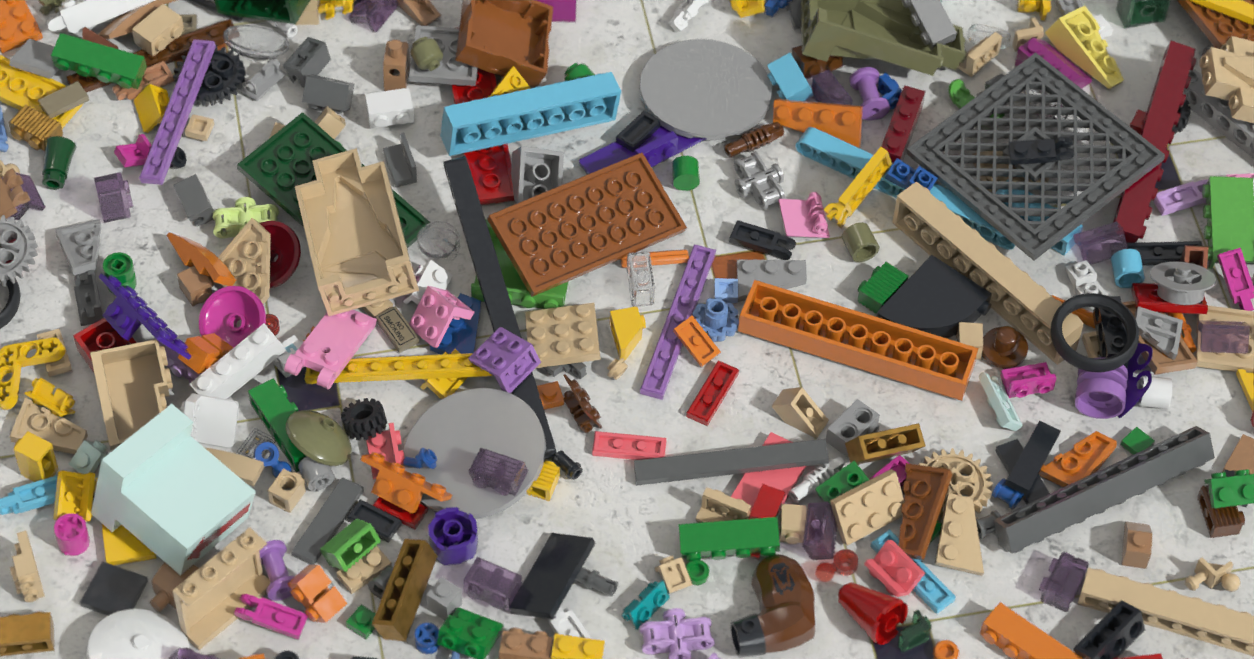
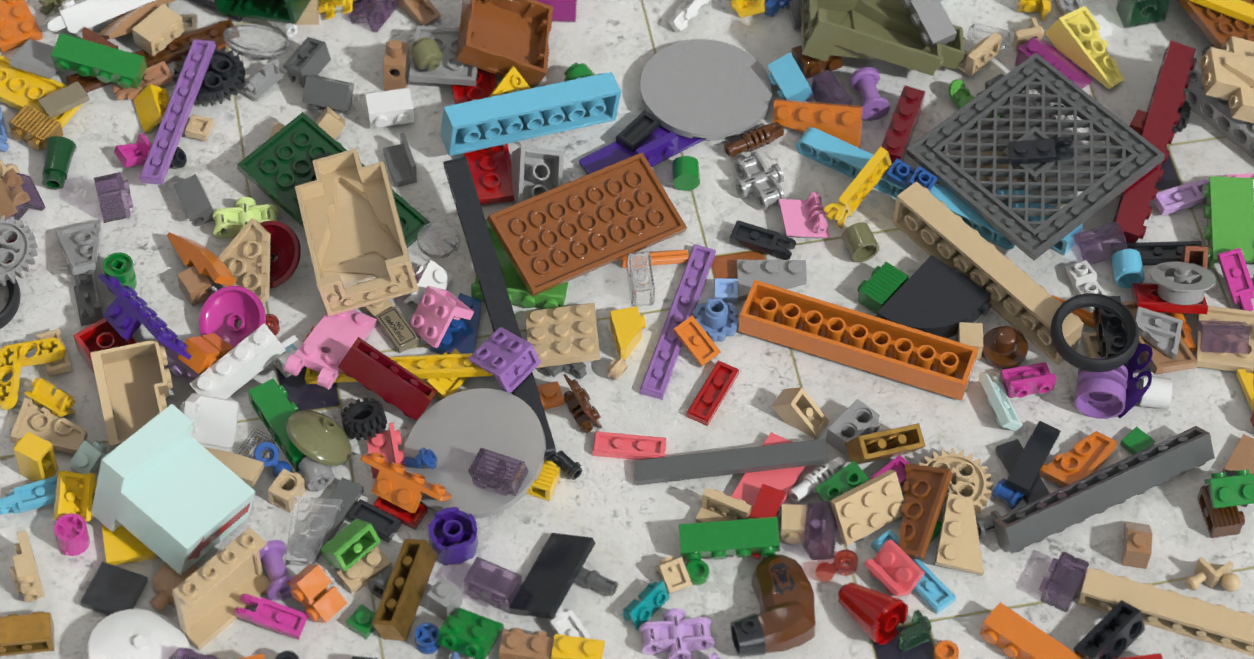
(308, 527): none -> clear wing
(387, 379): none -> dark red brick
(889, 90): blue bracket -> none

